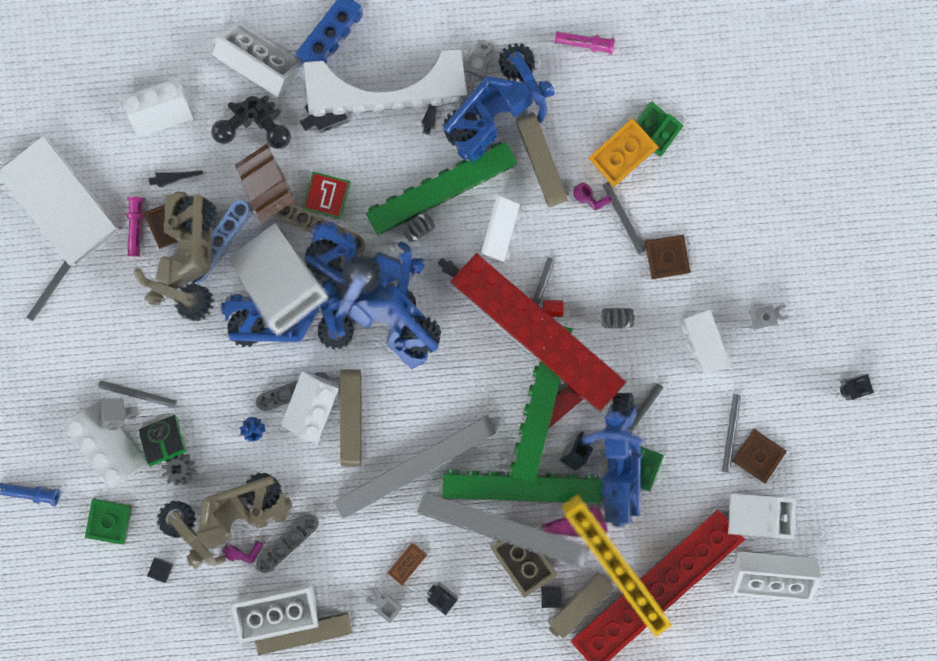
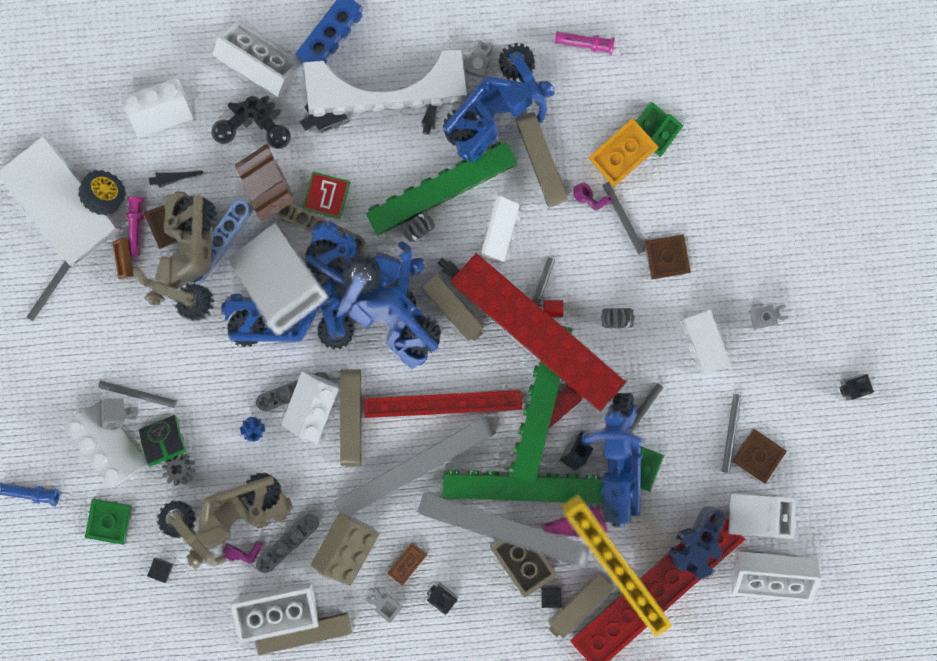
(101, 192): none -> black wheel
(122, 258): none -> dark orange tile
(344, 549): none -> dark tan brick
(442, 404): none -> red plate
(453, 308): none -> dark tan brick
(696, 549): none -> dark blue connector

